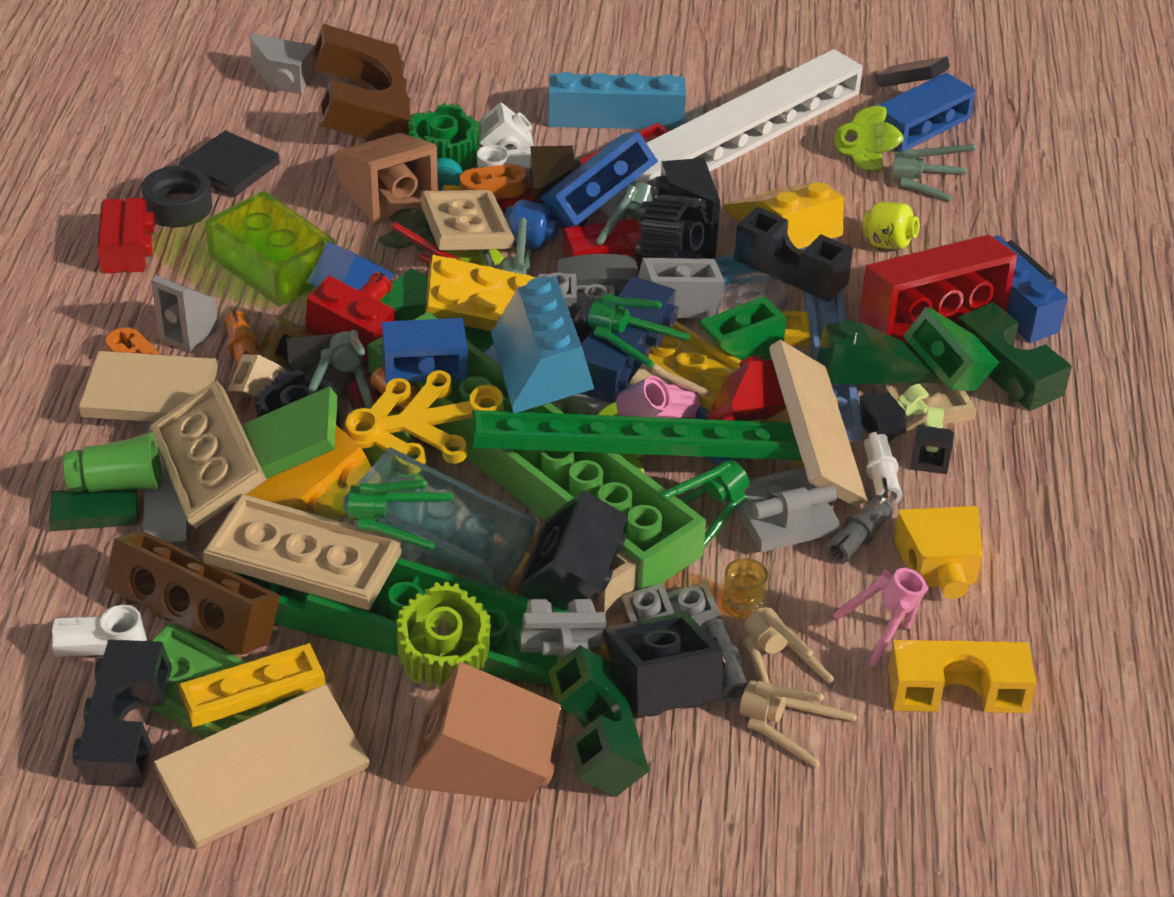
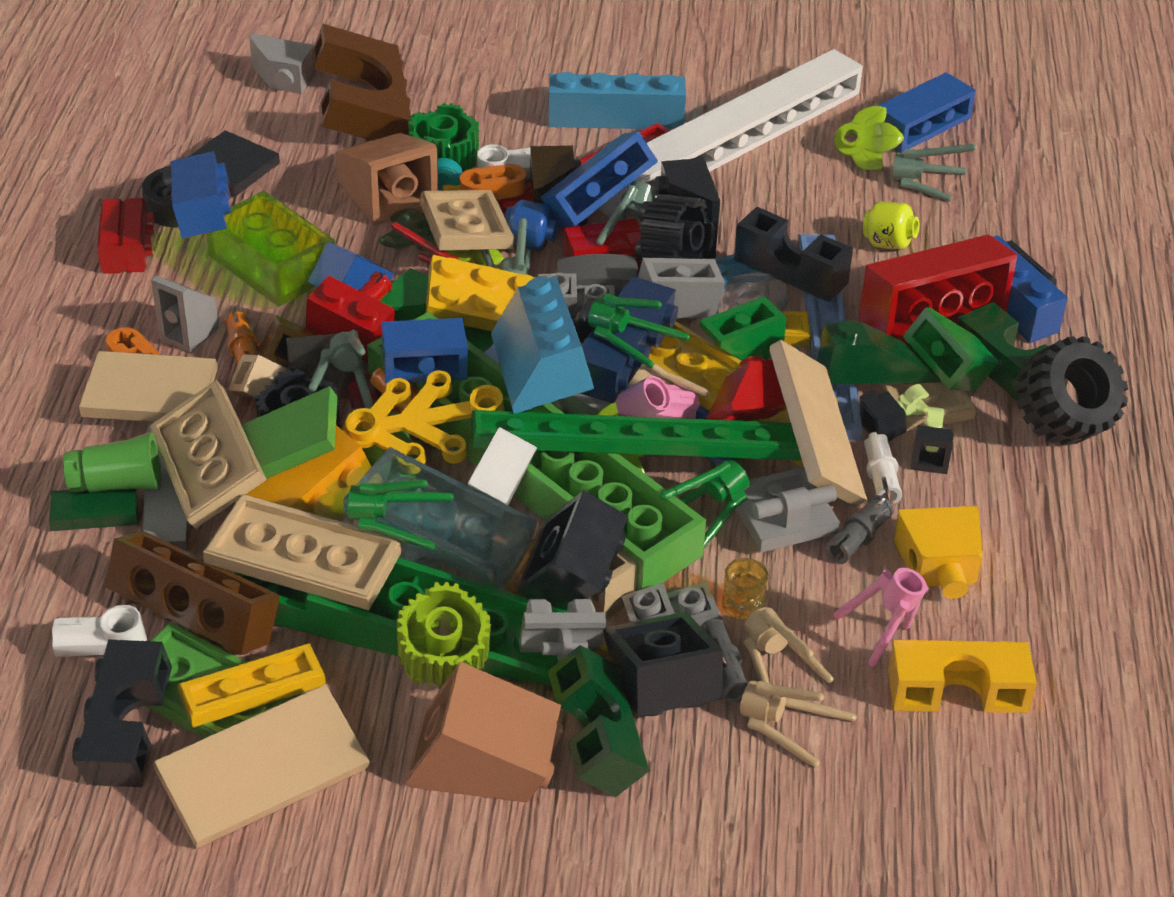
(200, 194): none -> blue brick
(502, 466): none -> white slope
(505, 129): white brick -> none
(808, 207): yellow slope -> none
(912, 71): black tile -> none
(1094, 379): none -> black tyre

